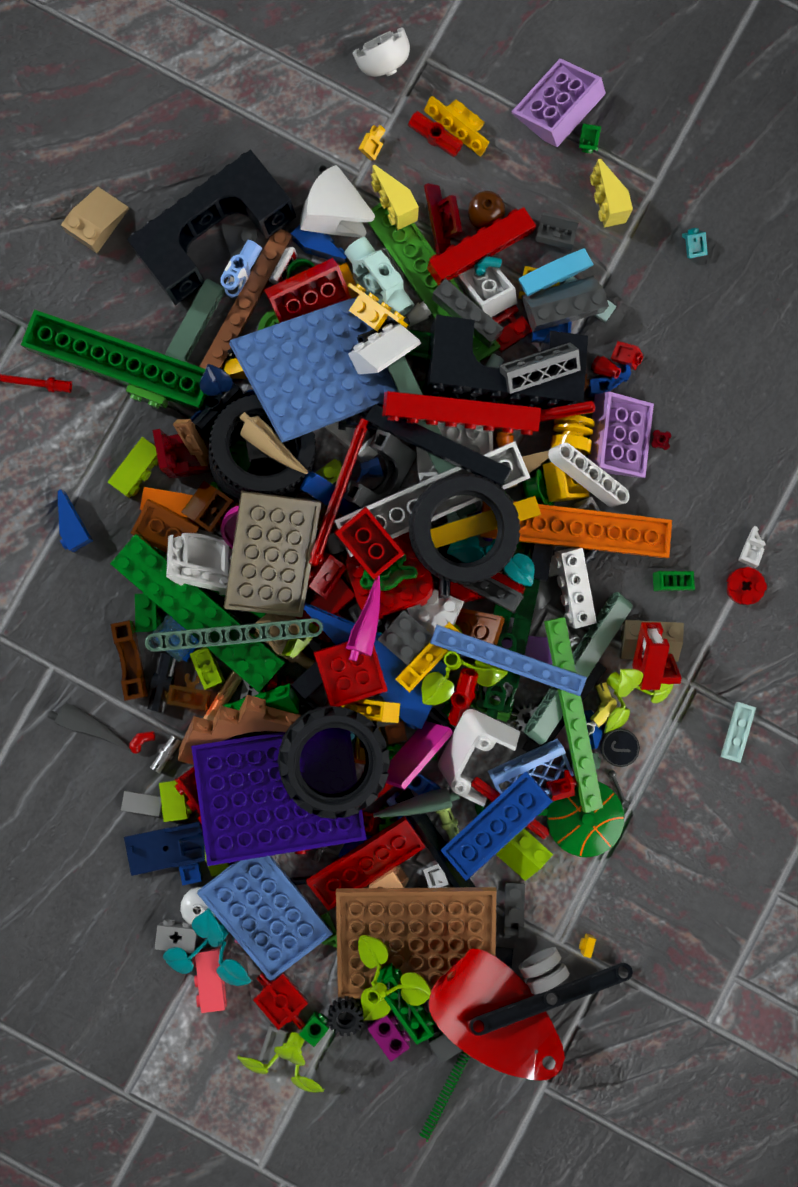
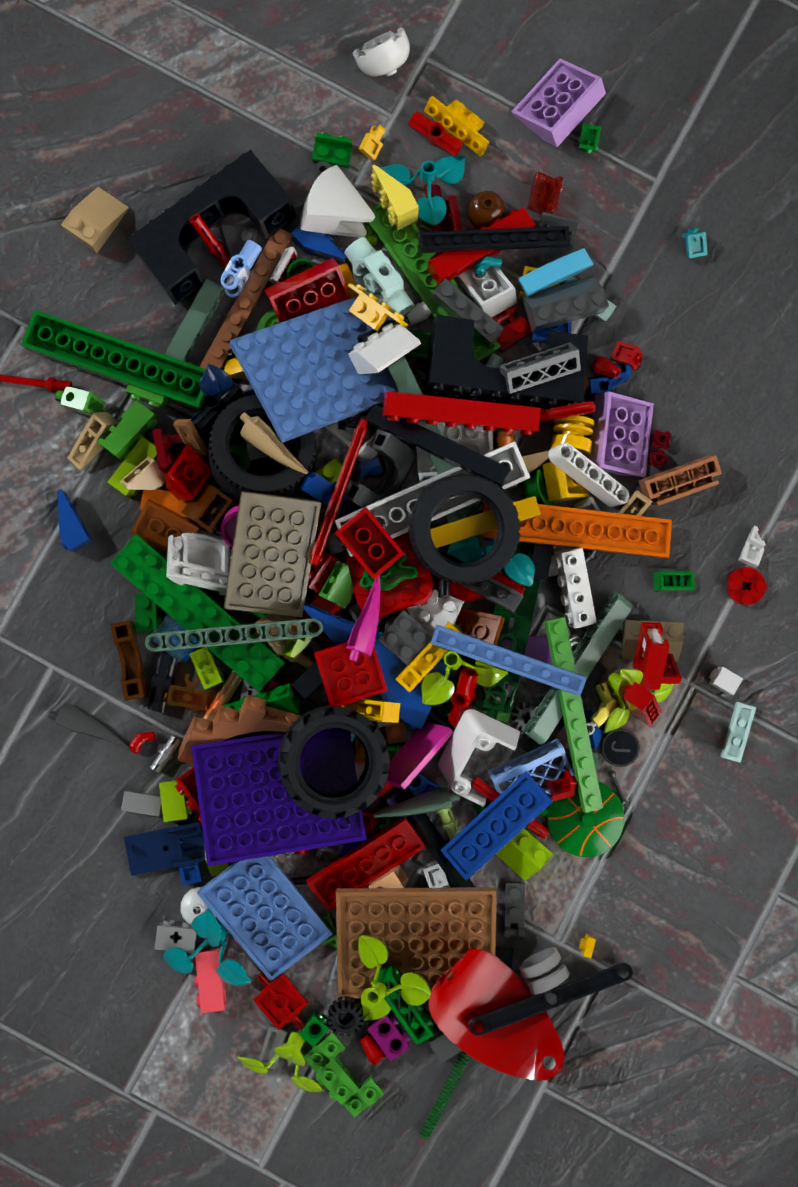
(80, 401): none -> bright green torso
(86, 445): none -> tan slope
(128, 432): none -> bright green wedge
(145, 476): none -> tan slope
(186, 474): none -> red slope
(221, 256): none -> red pin
(332, 150): none -> green bracket
(338, 586): none -> bright green slope
(338, 1079): none -> bright green bracket
(370, 237): none -> clear neon green hand
(372, 1049): none -> red cone
(448, 169): none -> teal plant
(493, 239): none -> black tile
(545, 193): none -> clear red bracket
(610, 195): light yellow slope -> none
(636, 504): none -> tan slope
(642, 703): none -> red brick
(653, 459): none -> dark red plate
(679, 476): none -> nougat brick
(725, 680): none -> white brick

